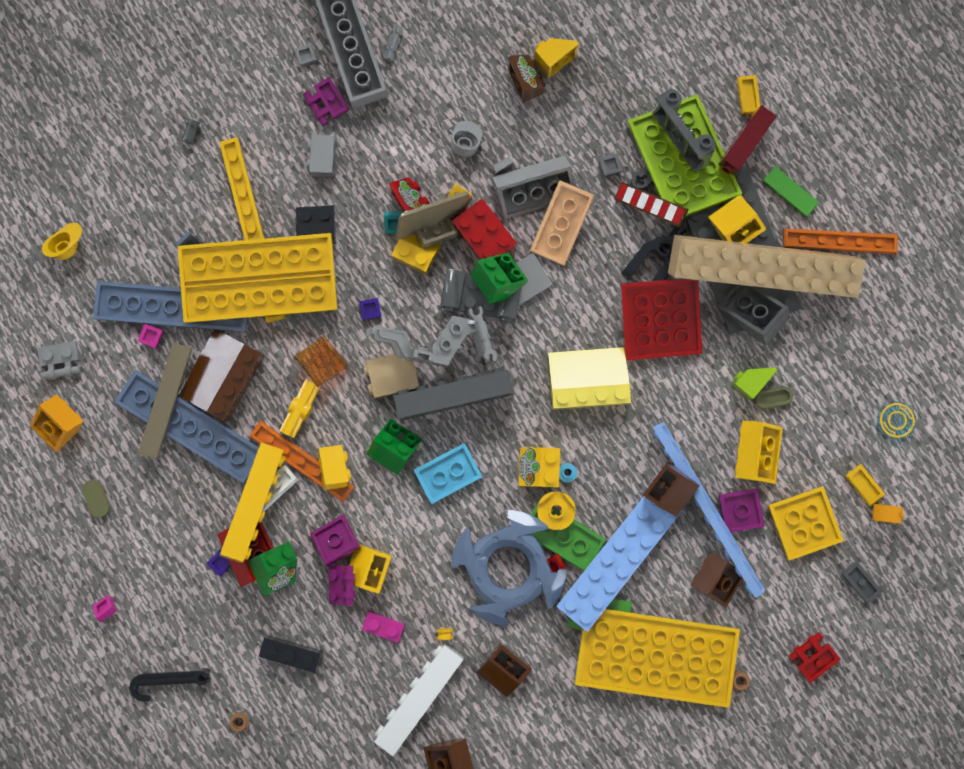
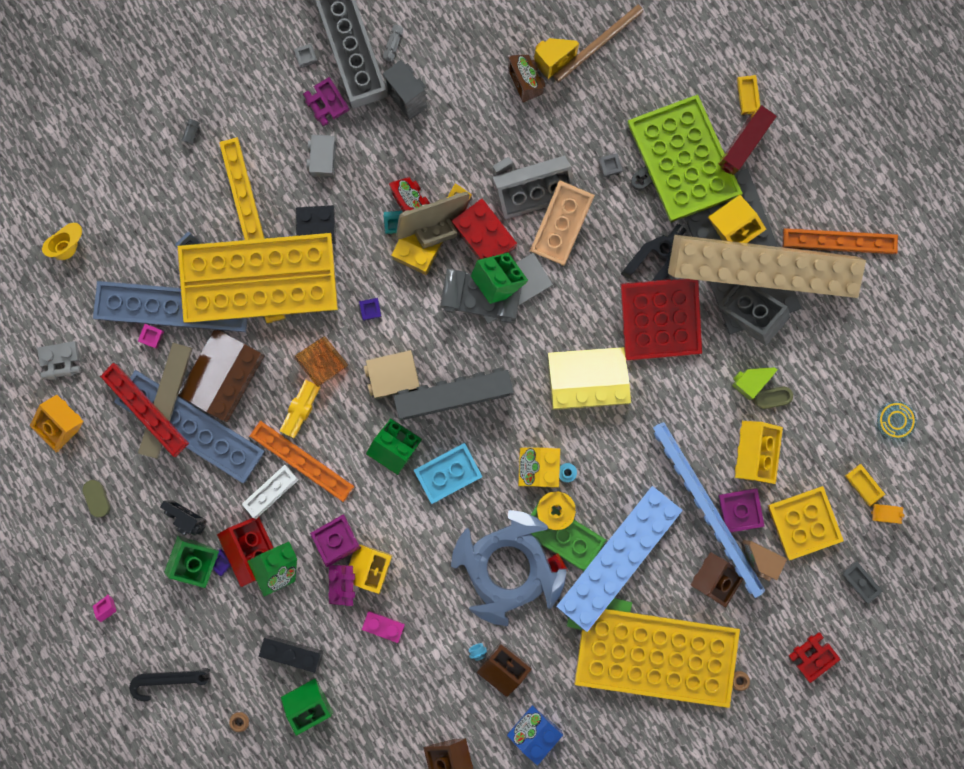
(144, 410): none -> red tile
(186, 520): none -> black plate
(191, 562): none -> green slope
(251, 503): yellow brick -> none
(306, 706): none -> green slope
(333, 467): yellow brick -> none
(405, 89): none -> dark grey brick
(419, 698): white brick -> none
(444, 634): yellow bush -> none
(446, 343): light grey piece -> none
(466, 138): light grey cap -> none
(477, 651): none -> medium azure plate
(535, 735): none -> blue slope
(598, 43): none -> medium nougat piece
(651, 204): tile -> none
(671, 489): reddish brown slope -> none
(695, 151): dark grey piece -> none
(763, 561): none -> medium nougat slope
(790, 191): bright green tile -> none

